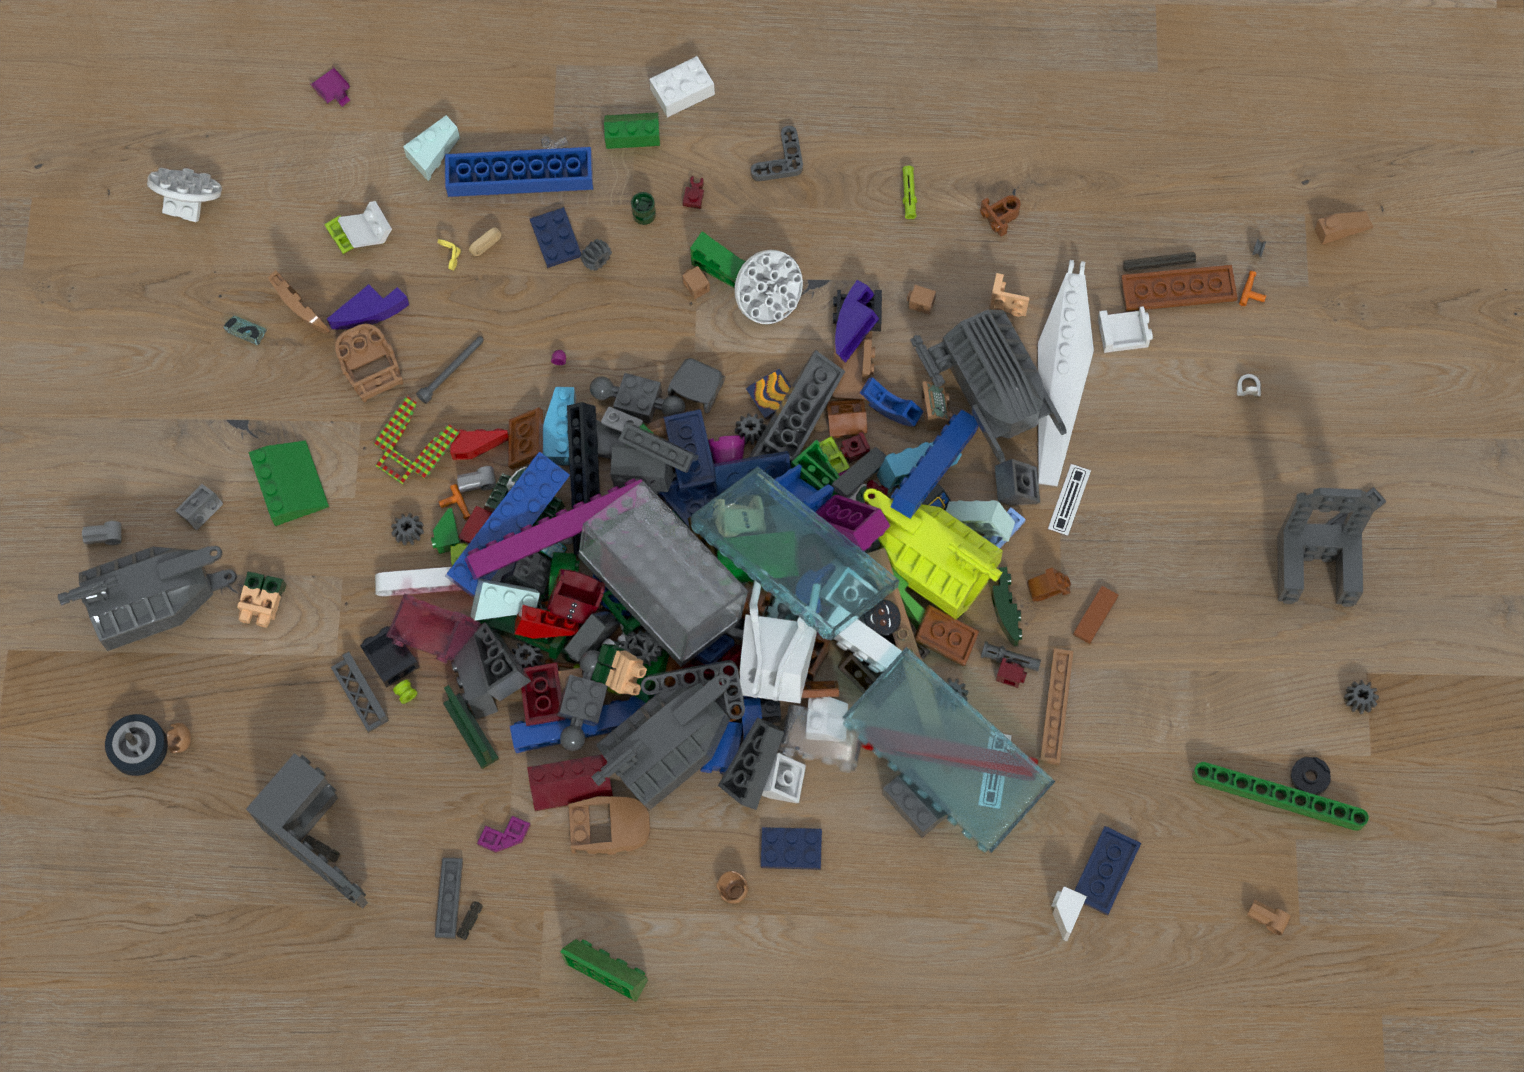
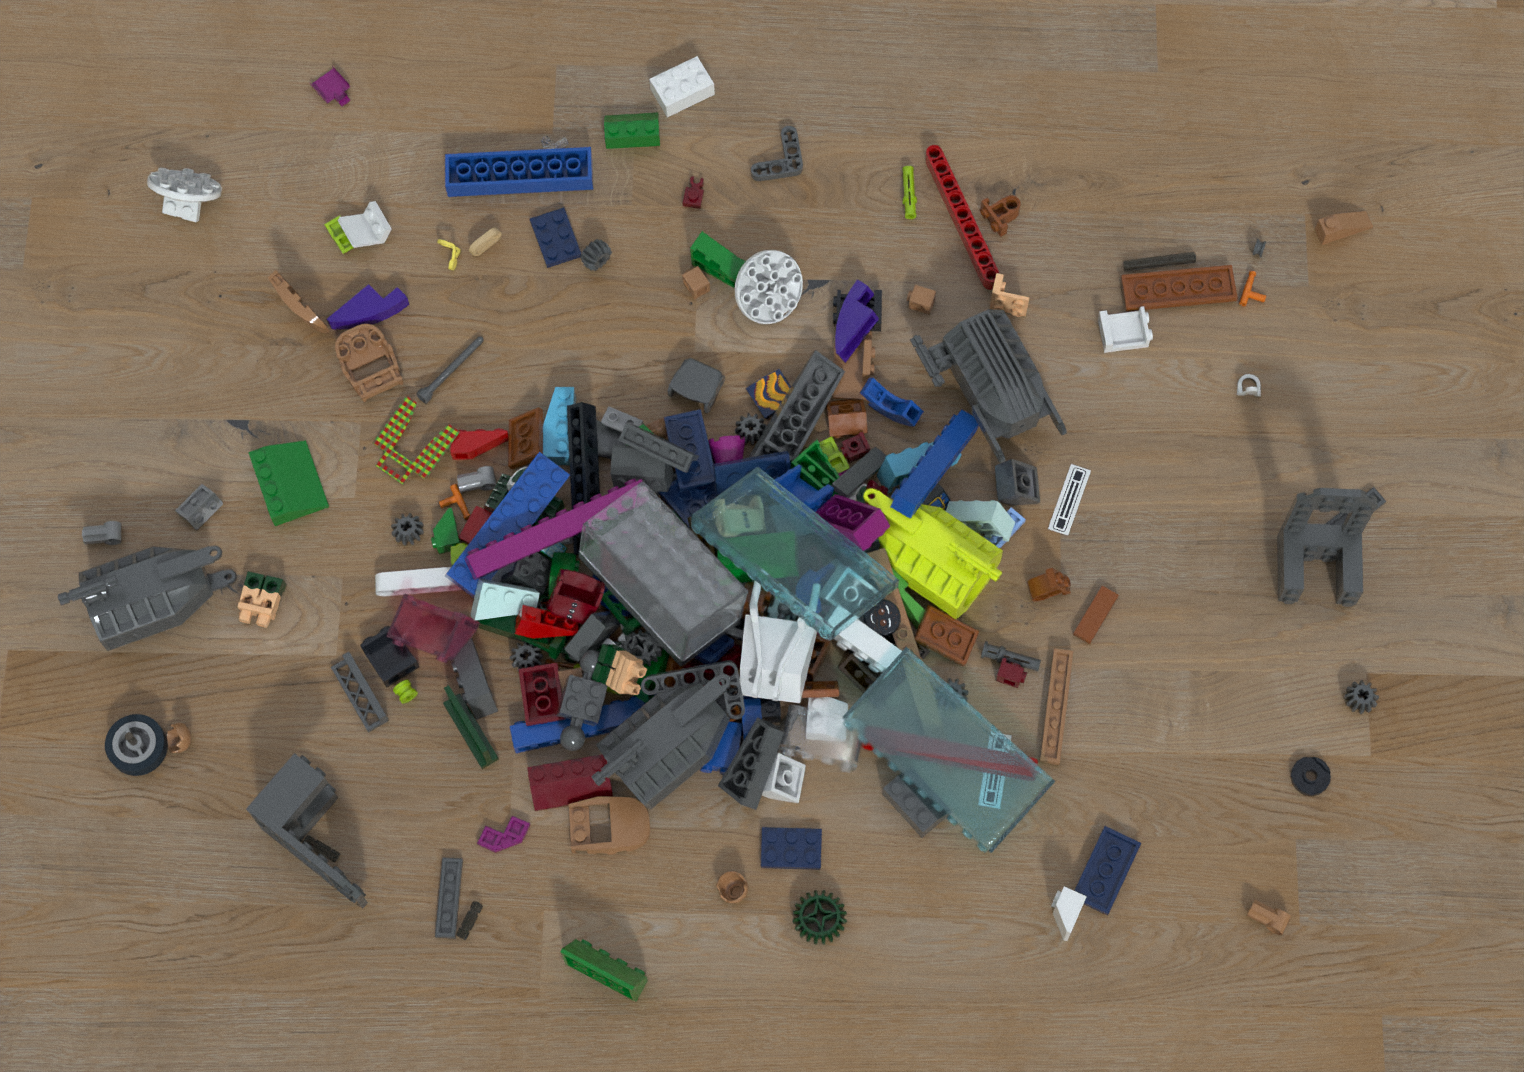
(245, 329): clear light blue slope -> none
(431, 146): light aqua wedge -> none
(497, 664): dark grey wedge -> none
(558, 357): magenta hinge -> none
(637, 397): dark grey brick -> none
(643, 208): dark green wheel -> none
(828, 916): none -> dark green gear
(935, 406): medium nougat slope -> none
(958, 209): none -> red beam
(1006, 613): dark green slope -> none
(1063, 363): white hinge -> none
(1289, 794): green beam -> none

